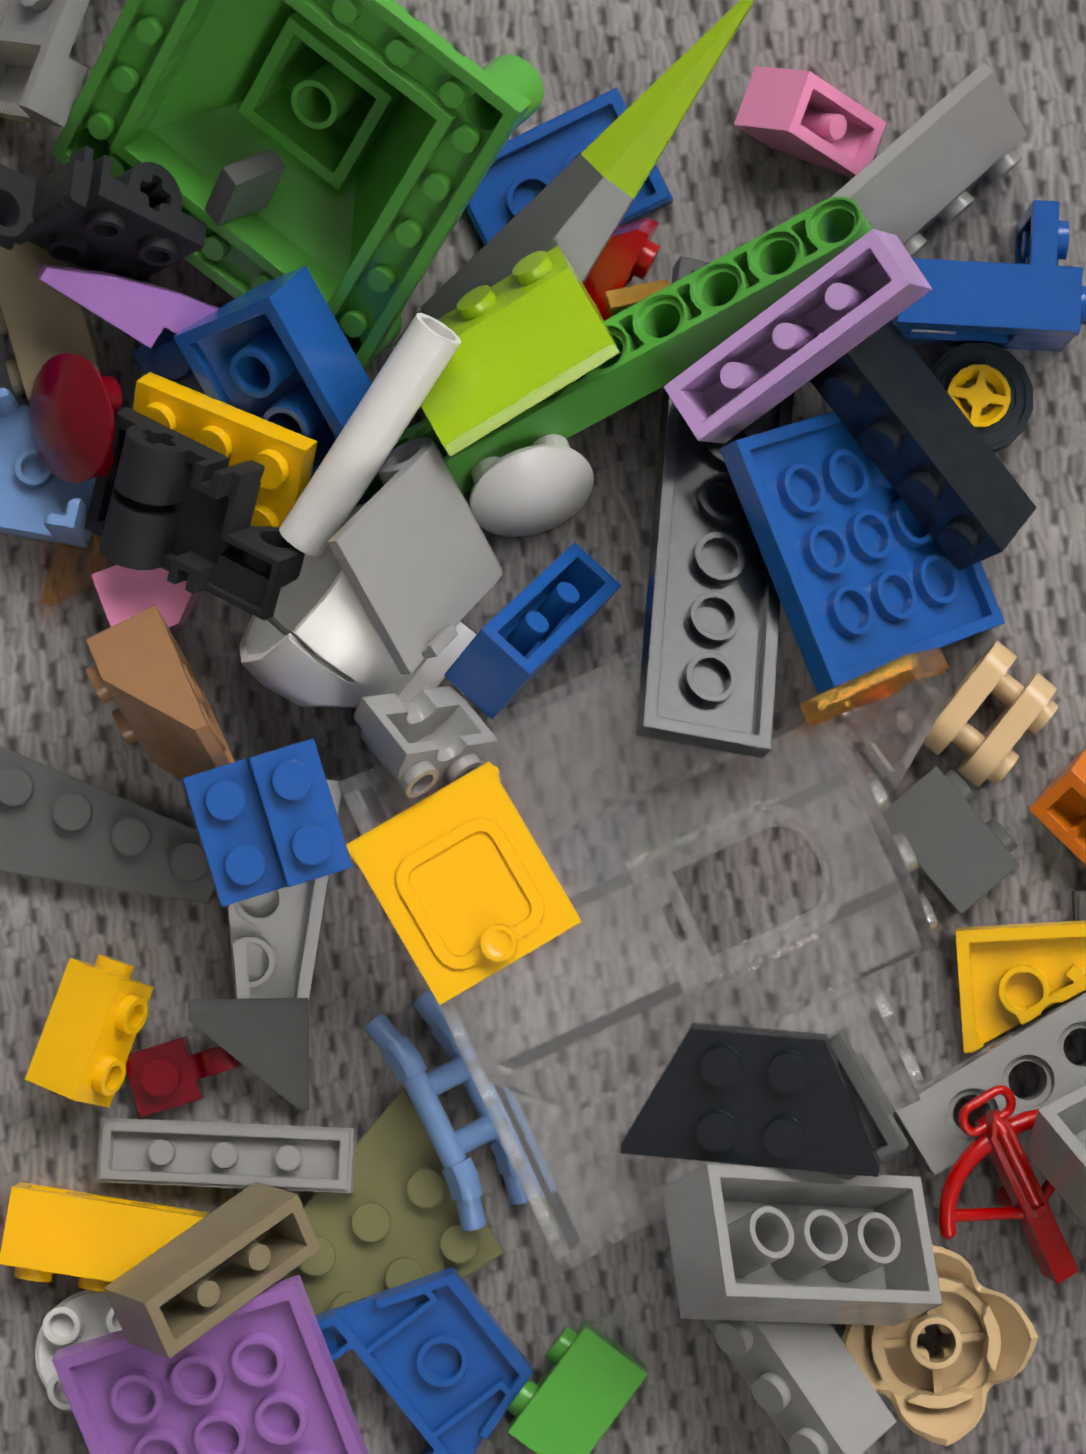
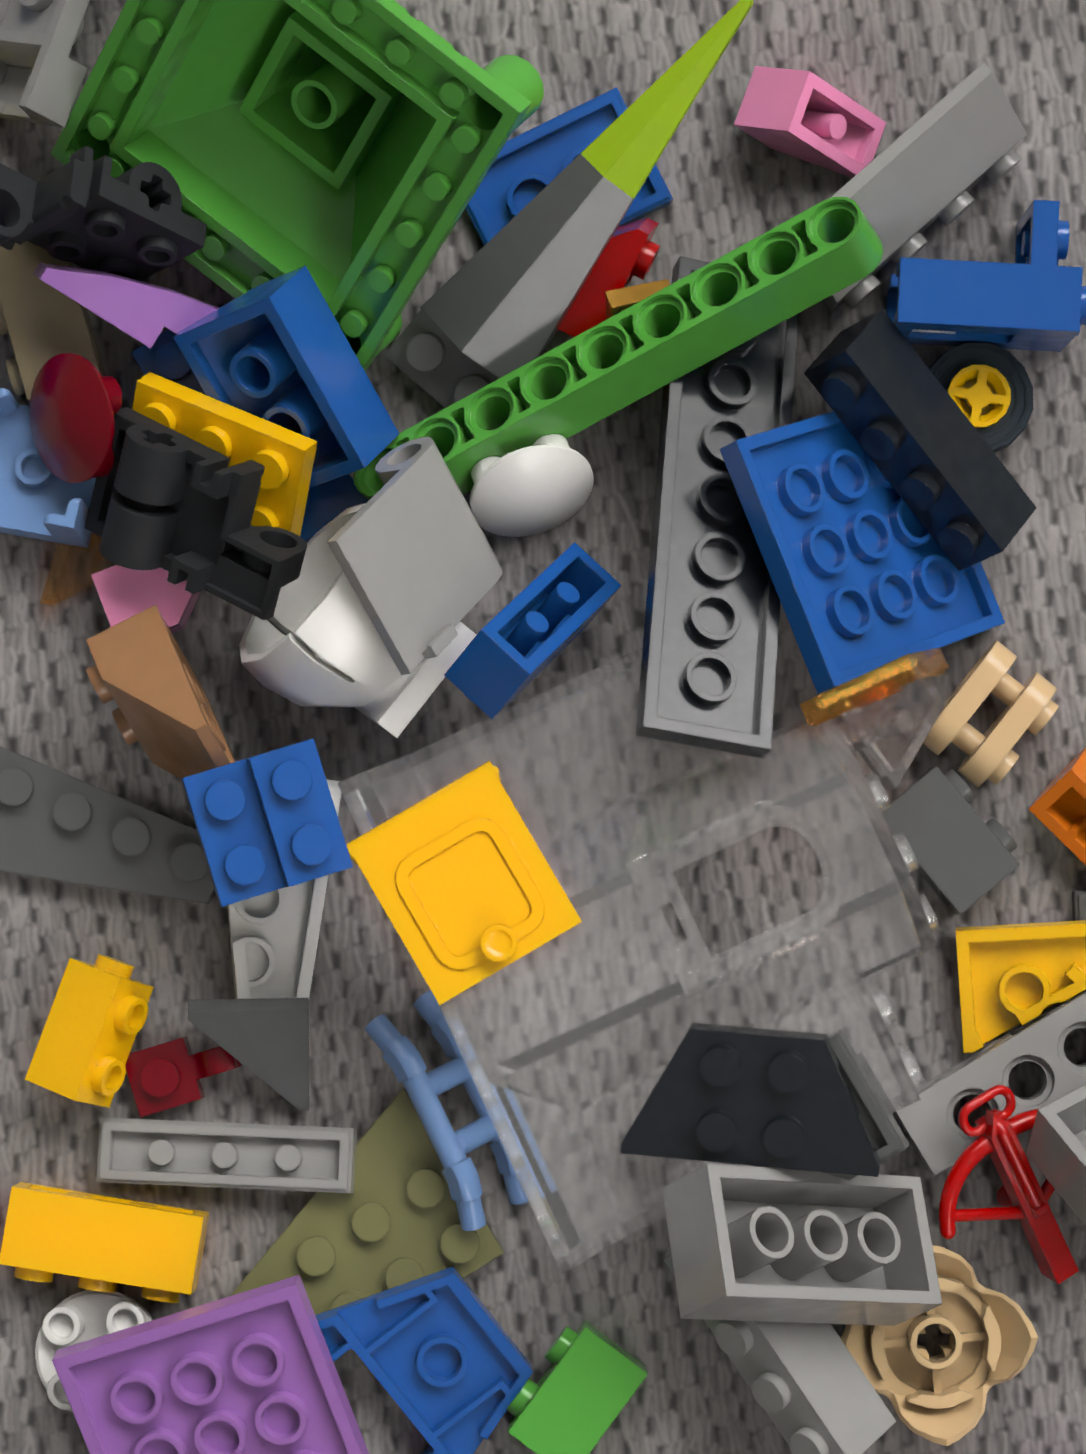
(212, 1269): dark tan brick -> none
(245, 187): dark grey tile -> none
(370, 434): white piece -> none
(426, 739): light grey cylinder -> none
(515, 348): lime slope -> none
(798, 337): lavender brick -> none

